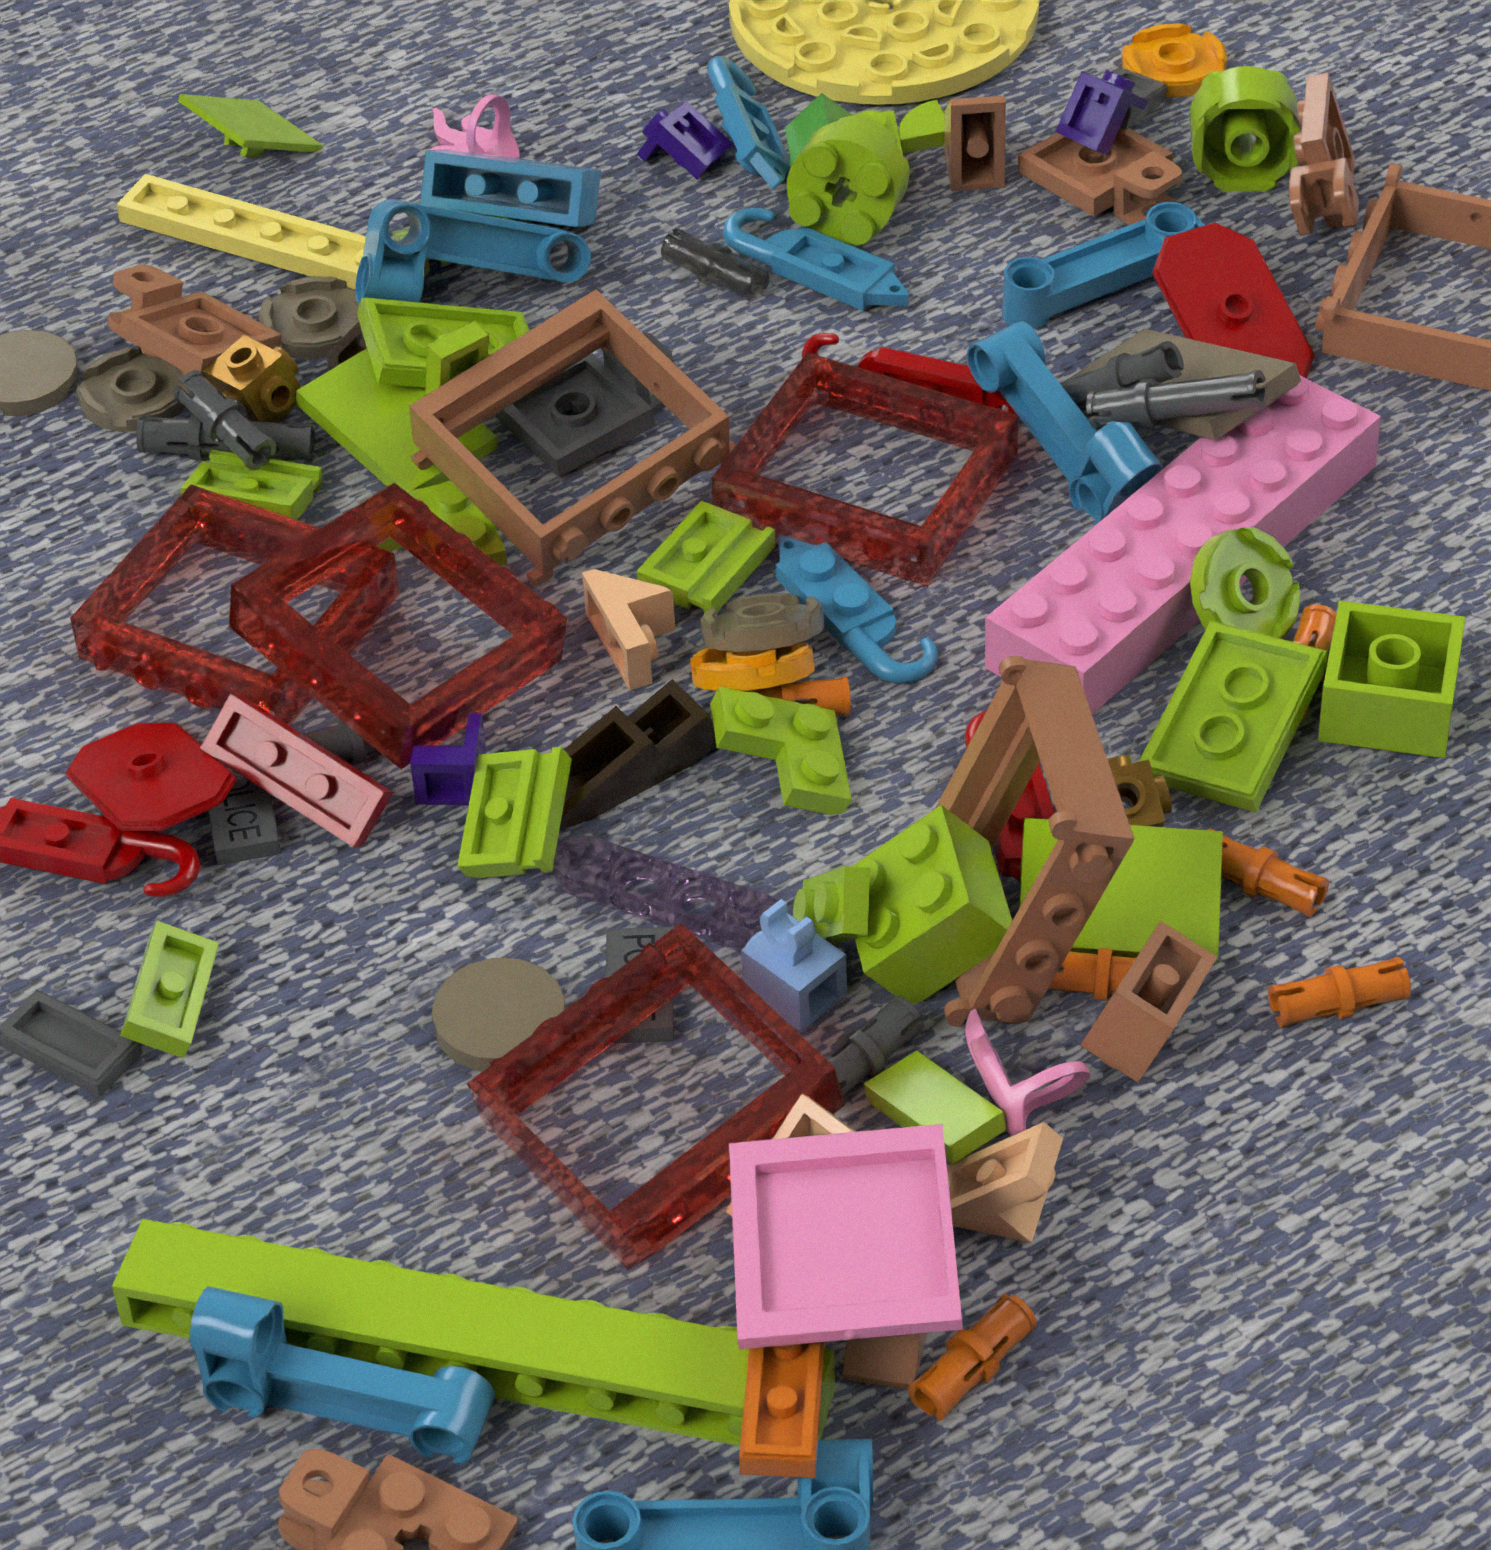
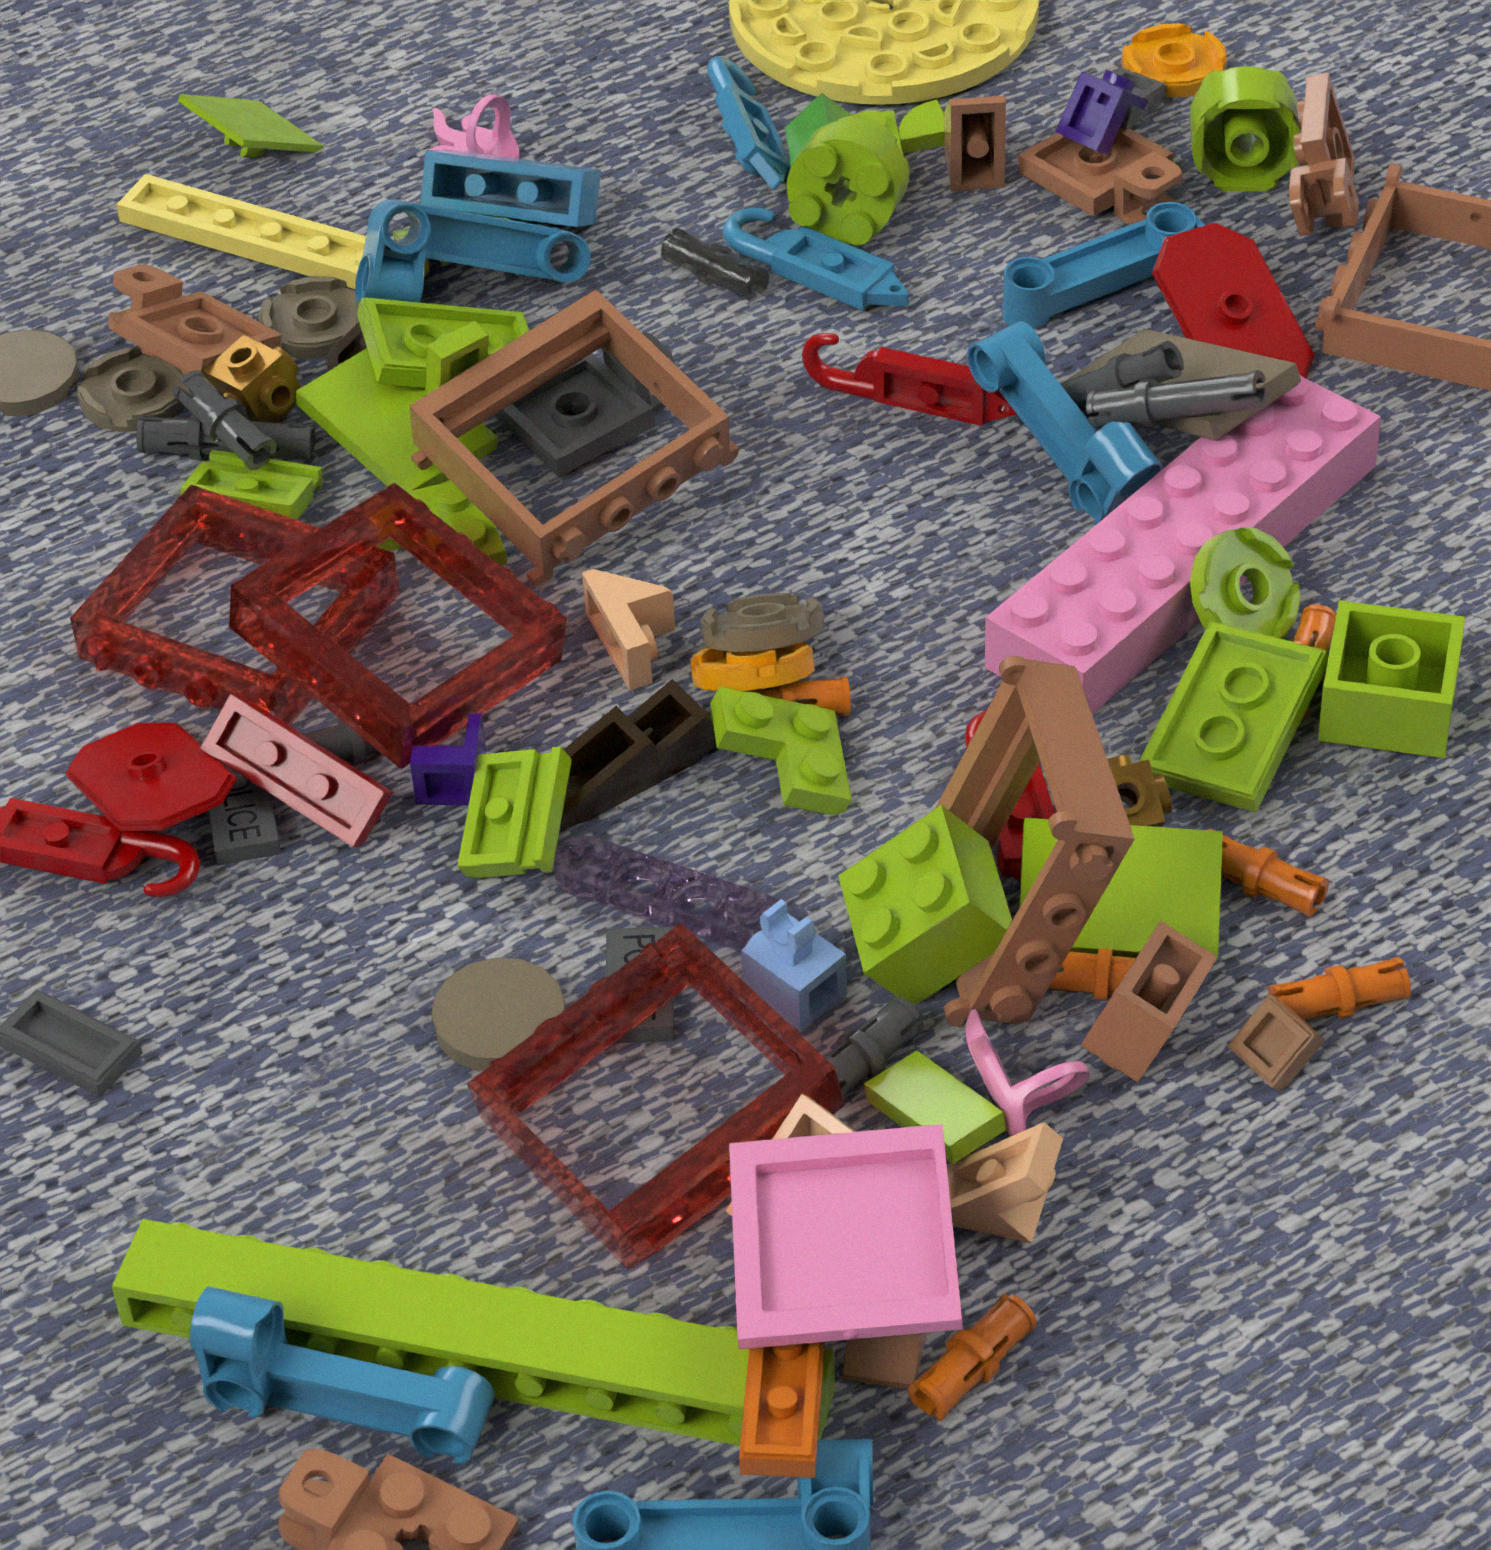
(169, 989): lime plate -> none
(685, 137): dark purple bracket -> none
(707, 557): lime plate -> none
(836, 903): lime plate -> none
(850, 608): dark azure plate -> none
(854, 531): clear red window -> none
(1275, 1043): none -> medium nougat tile

